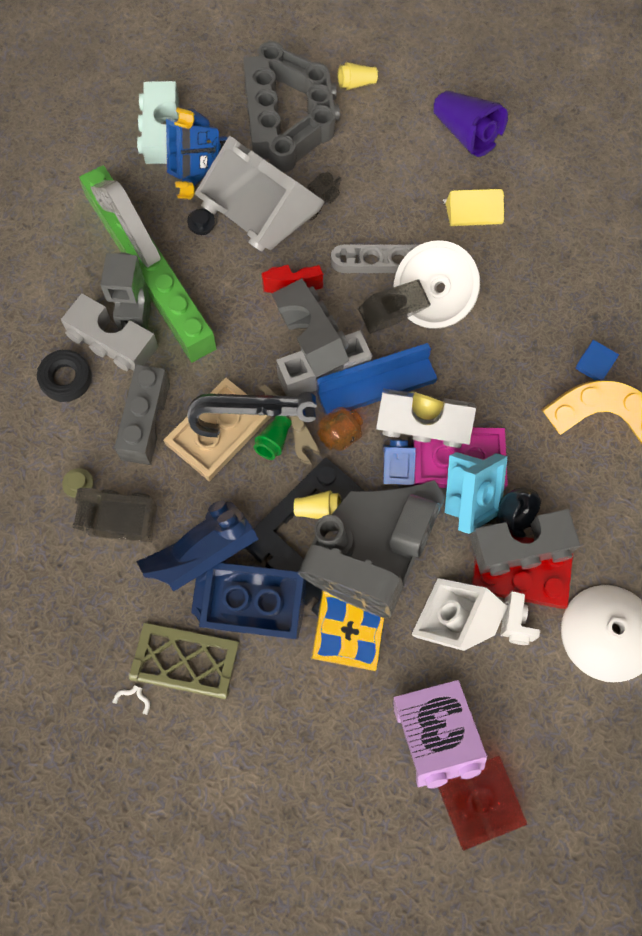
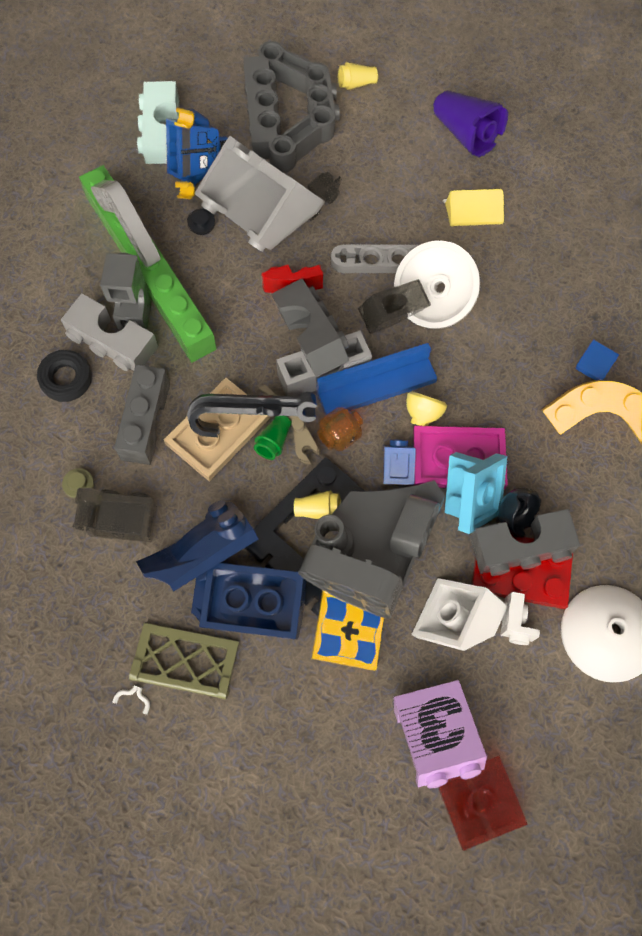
(451, 425): arch -> none

